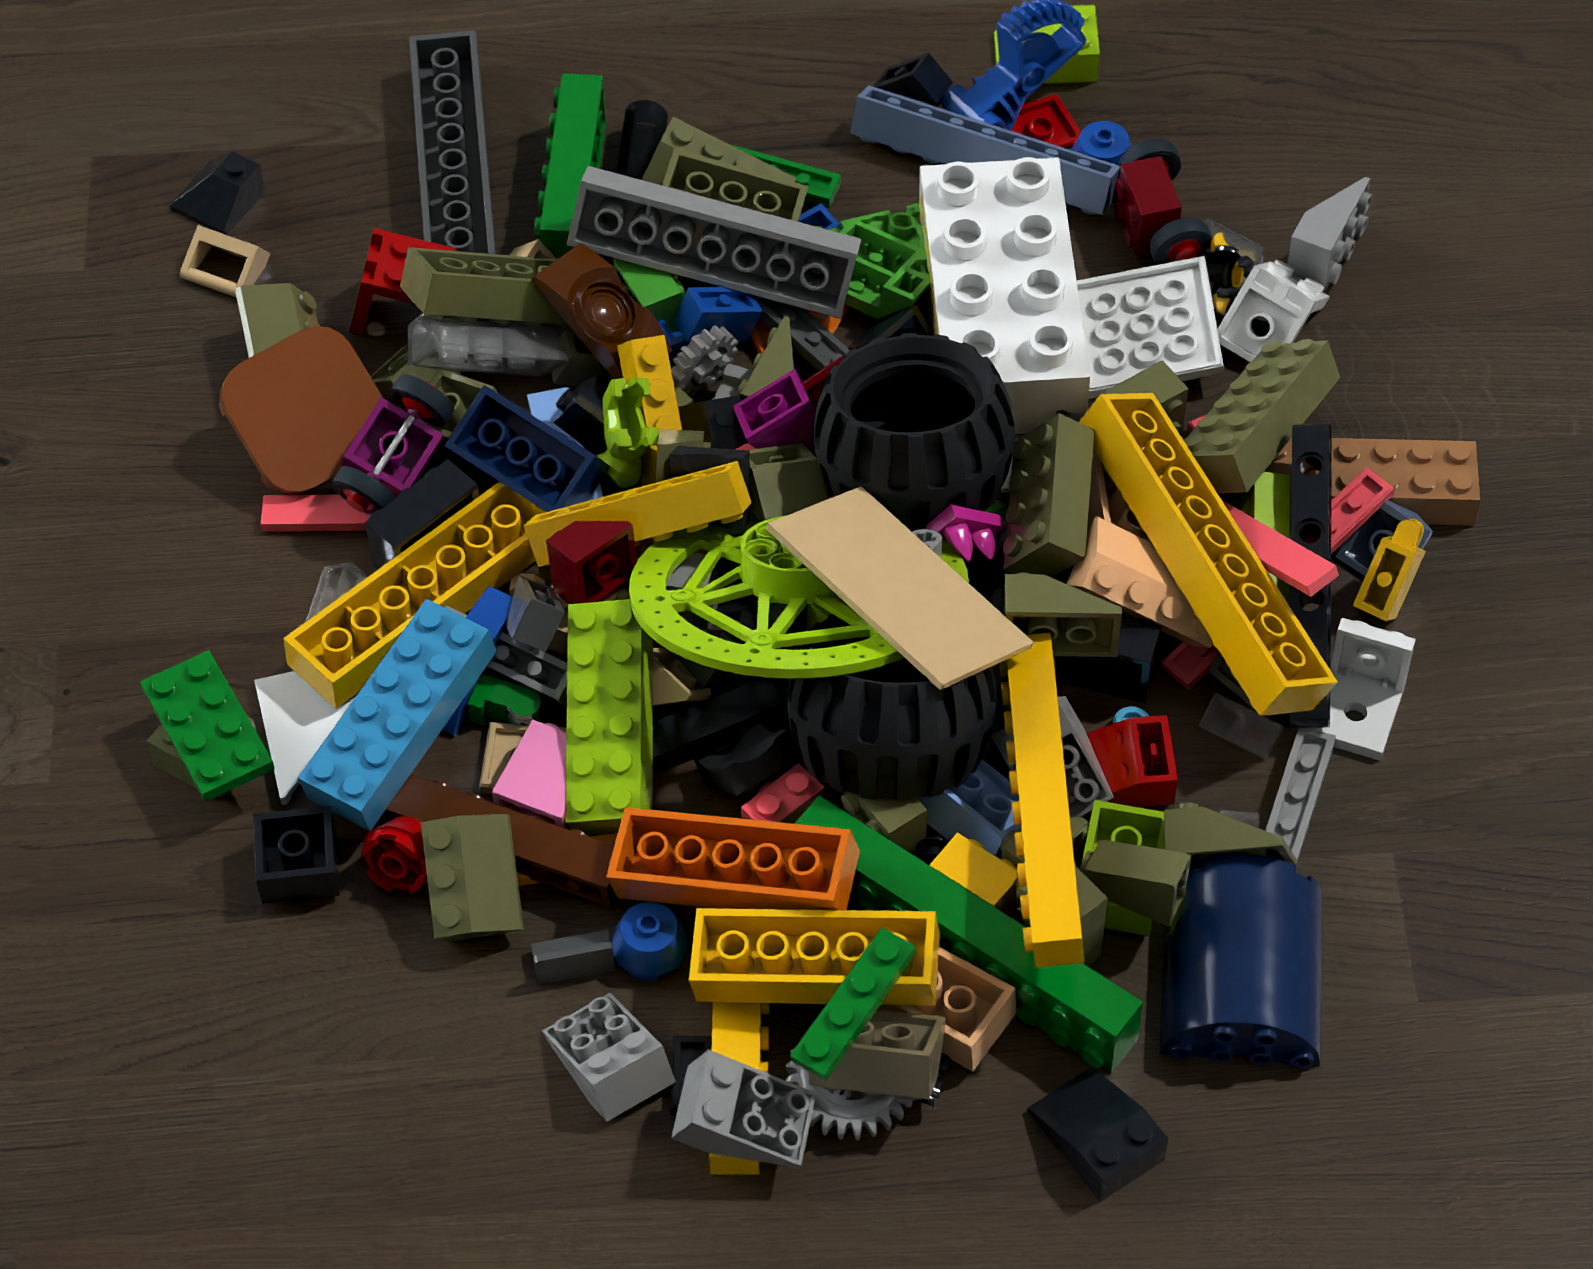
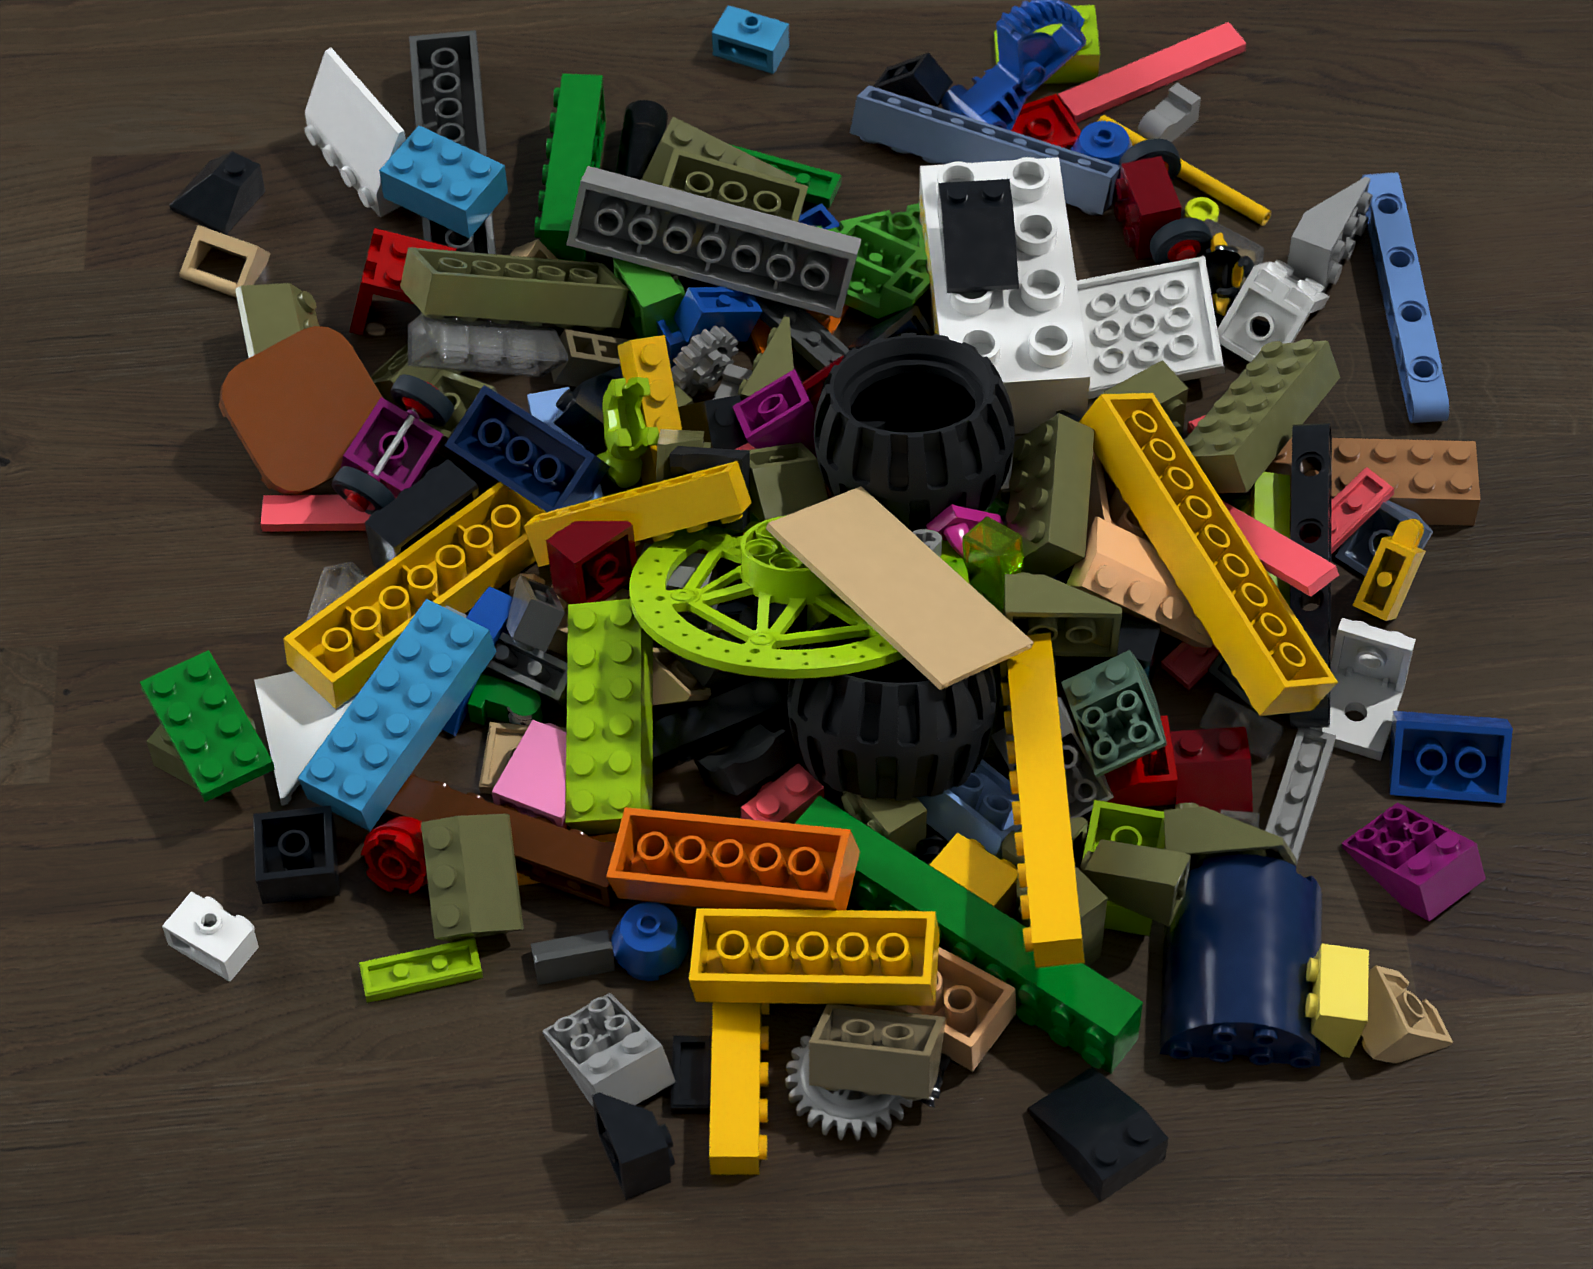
(211, 935): none -> white brick
(352, 130): none -> white slope
(420, 970): none -> lime tile
(443, 181): none -> dark azure brick
(596, 305): reddish brown slope -> none
(633, 1144): none -> black slope
(742, 1112): light grey slope -> none
(750, 39): none -> dark azure brick
(853, 1004): green plate -> none
(978, 235): none -> black slope
(989, 554): none -> clear neon green brick
(1115, 712): none -> sand green slope
(1152, 72): none -> coral tile
(1172, 115): none -> light grey leg
(1201, 209): none -> neon yellow tile
(1211, 185): none -> yellow piece
(1213, 768): none -> dark red slope
(1338, 996): none -> light yellow slope
(1398, 1021): none -> tan slope
(1405, 301): none -> medium blue beam
(1417, 860): none -> magenta slope
(1449, 756): none -> blue slope

